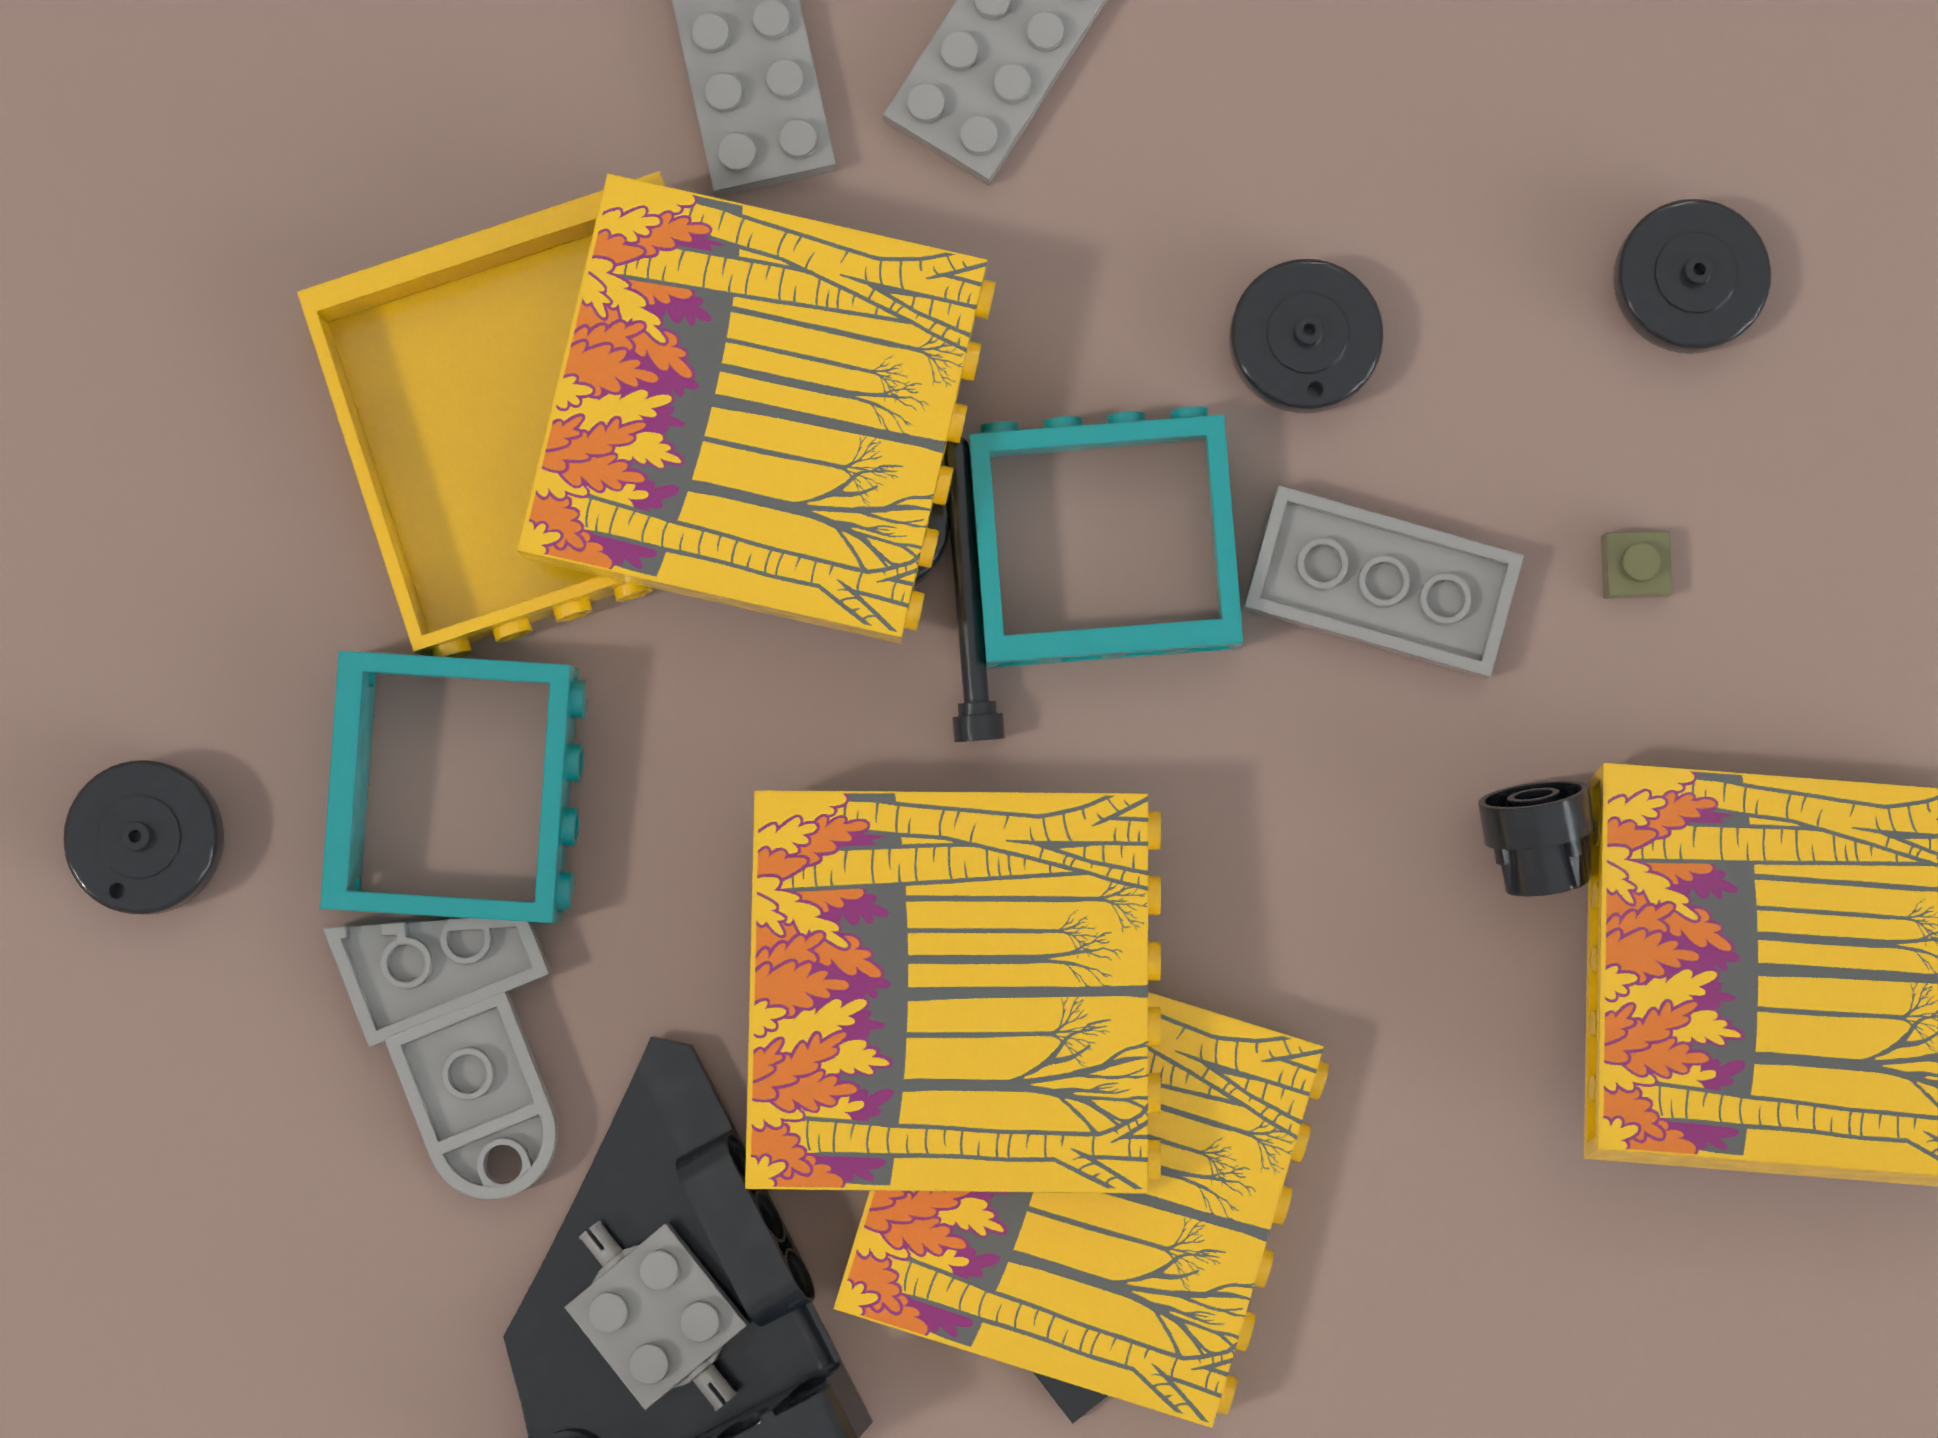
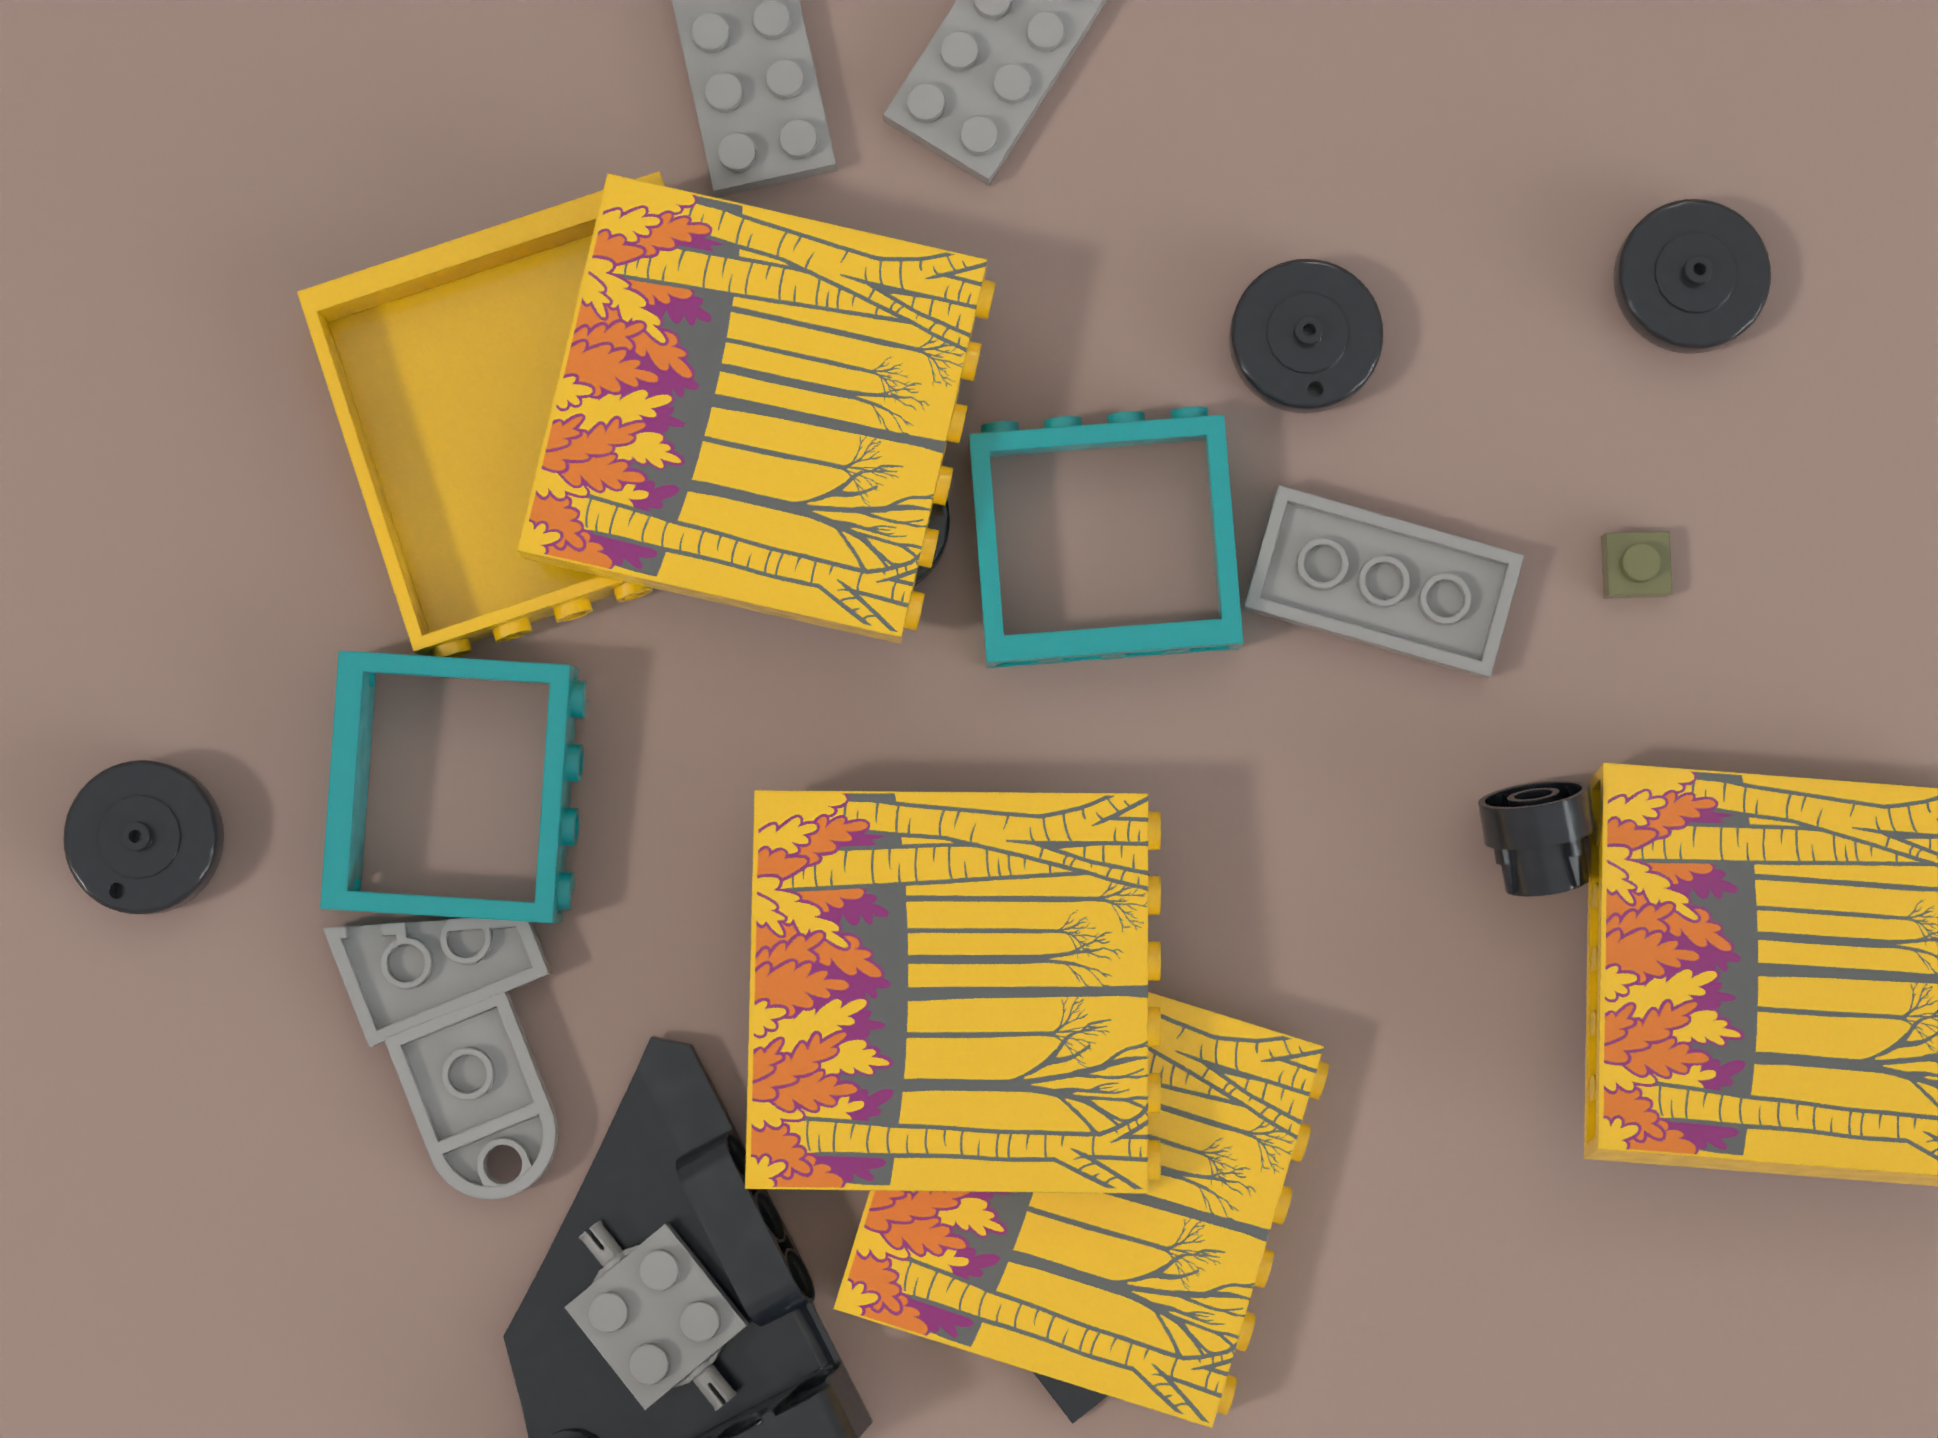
(977, 715): black piece -> none

